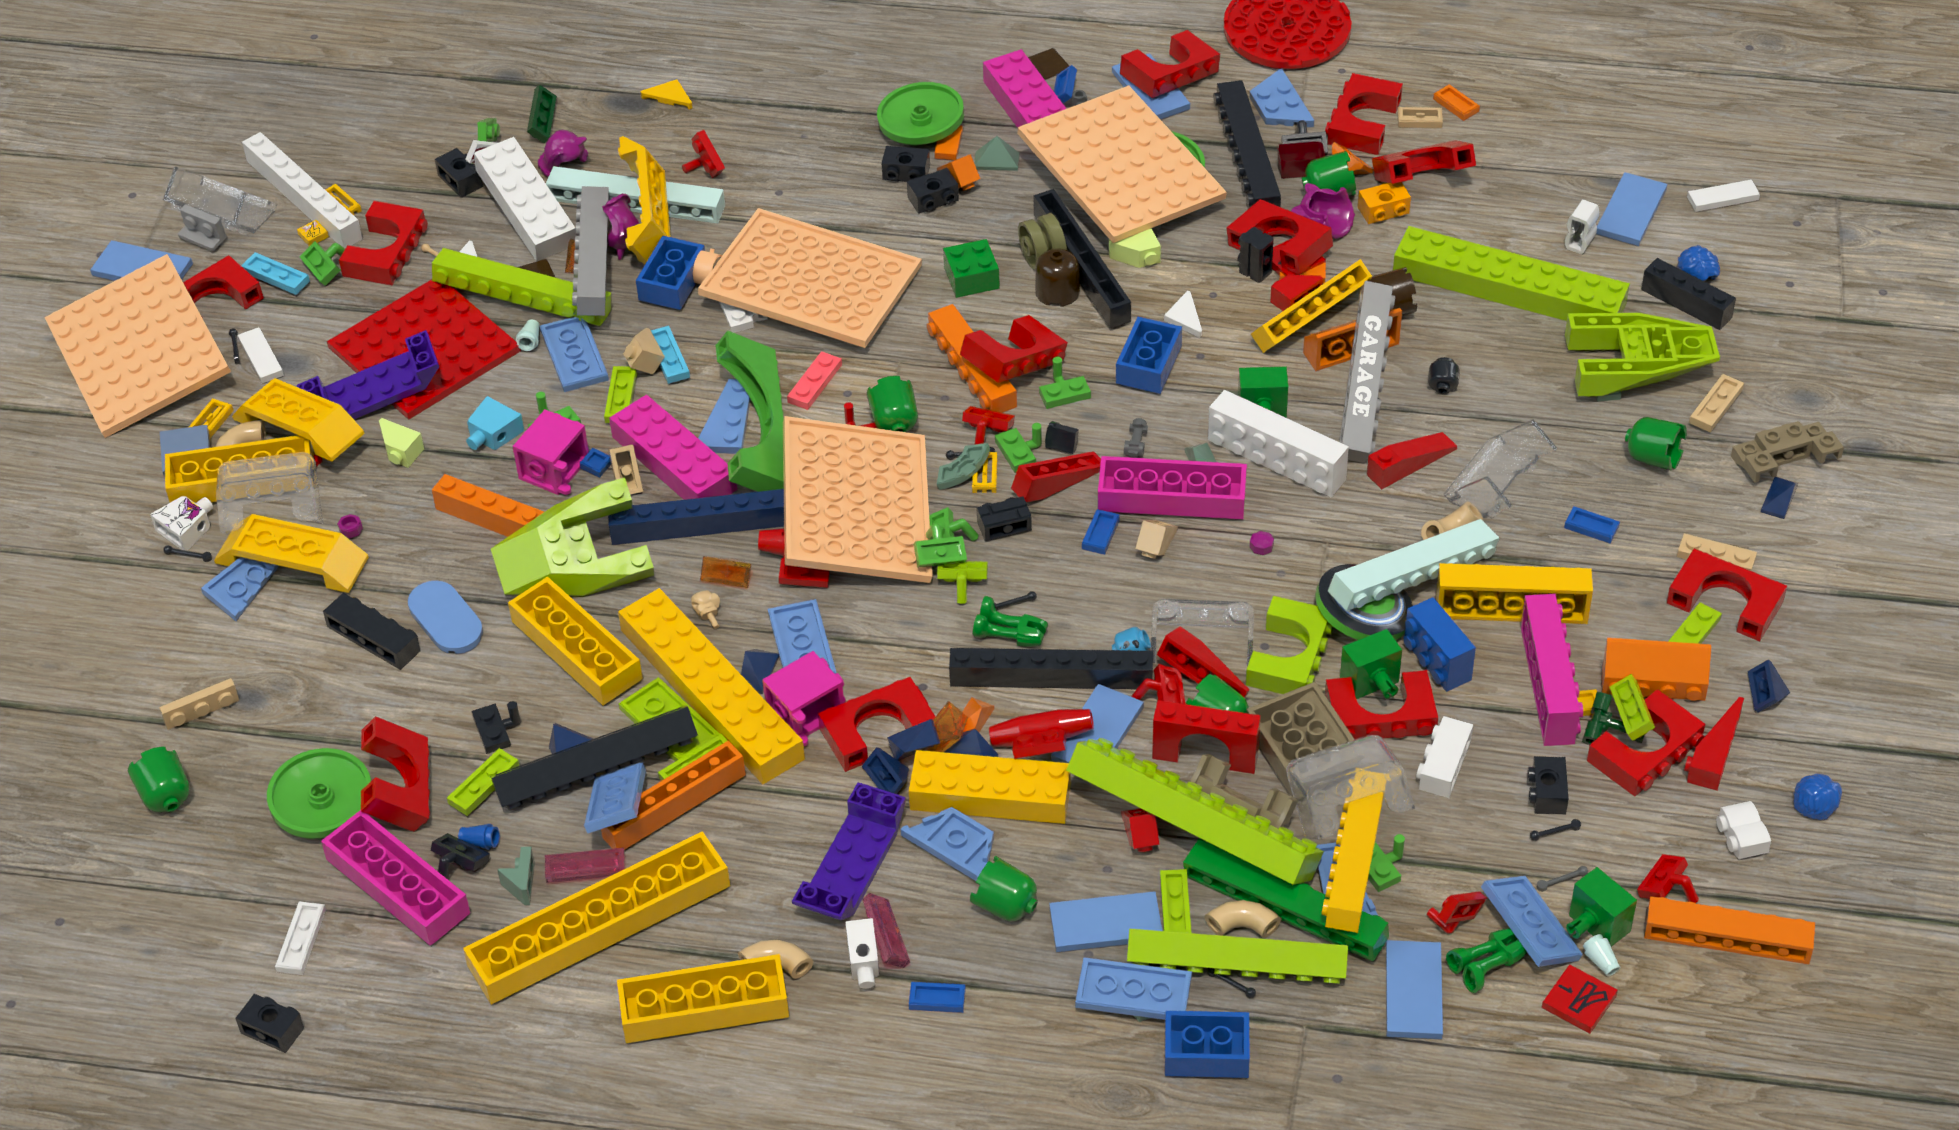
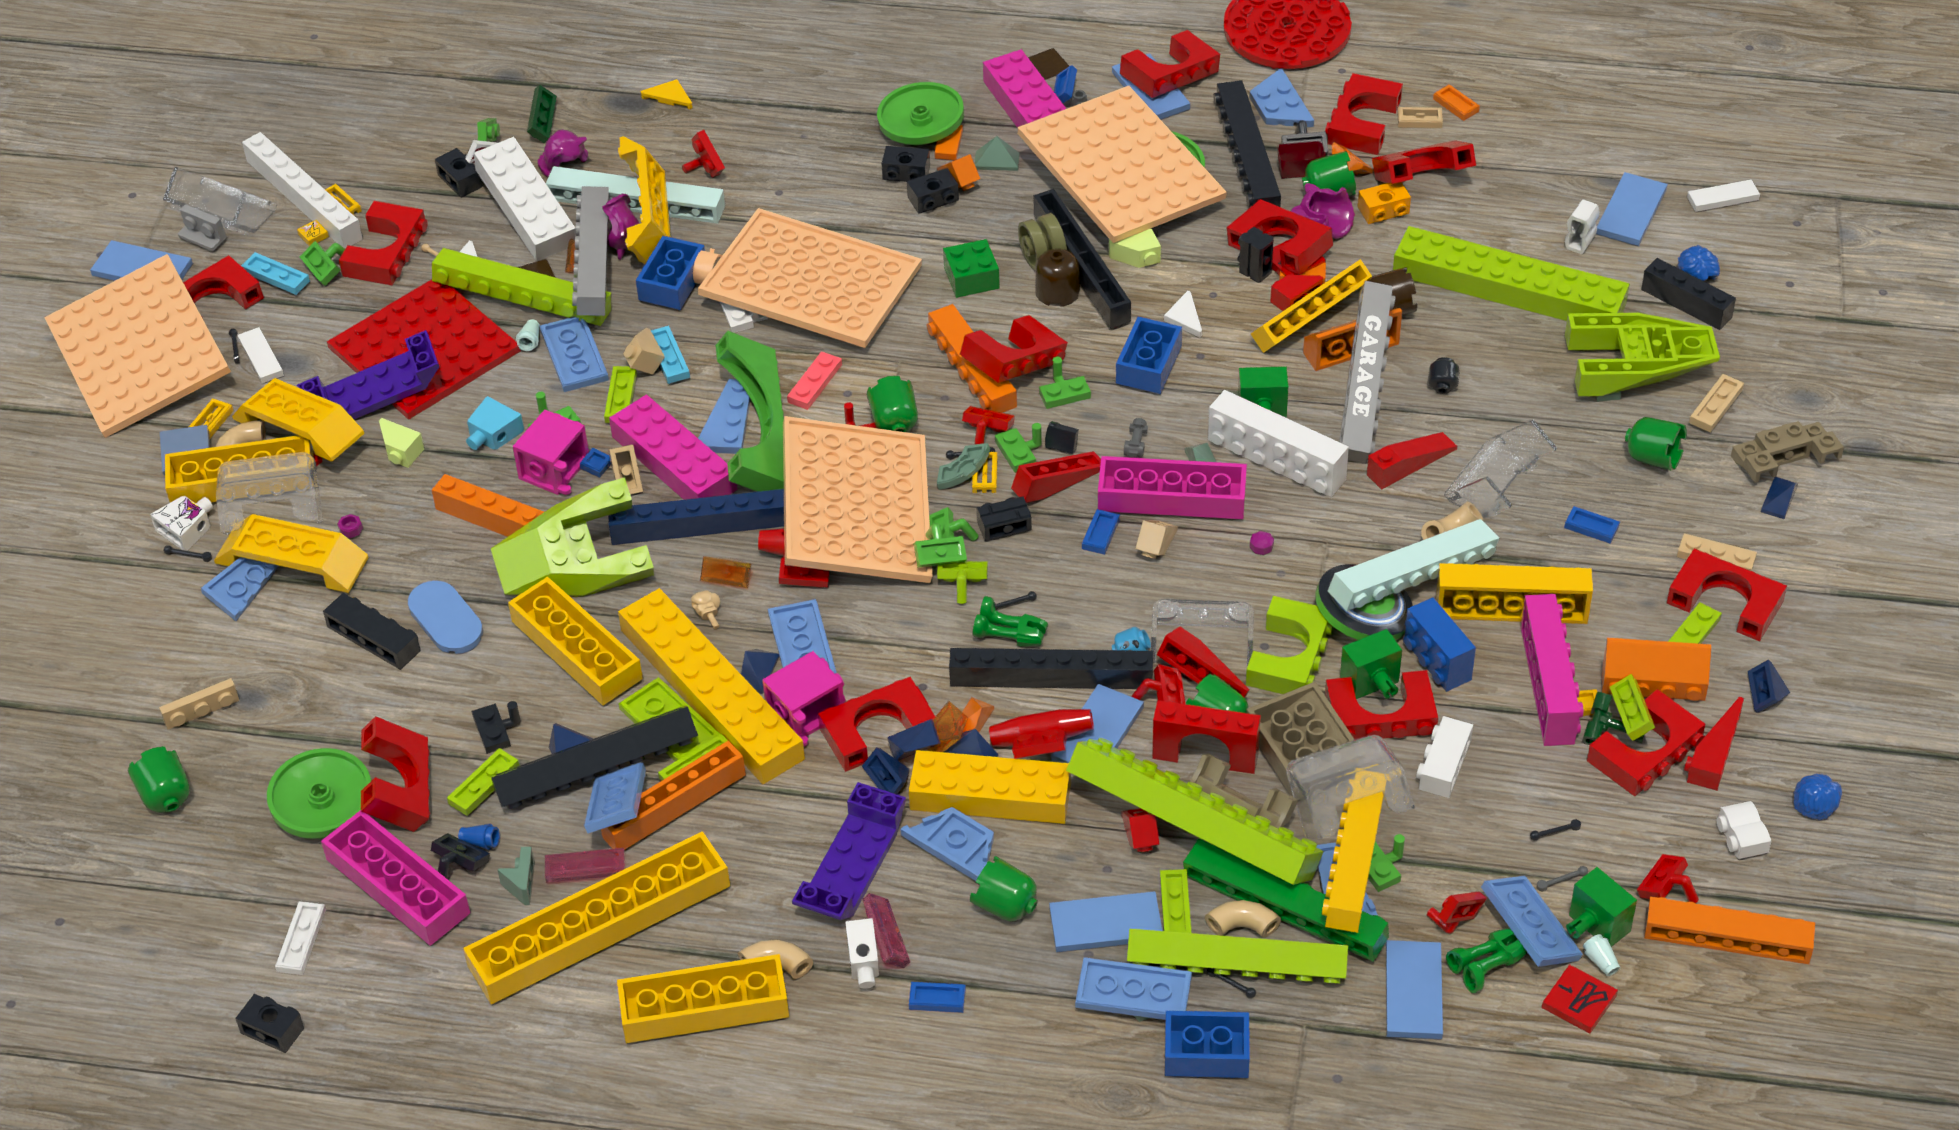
(1549, 785): black brick -> none

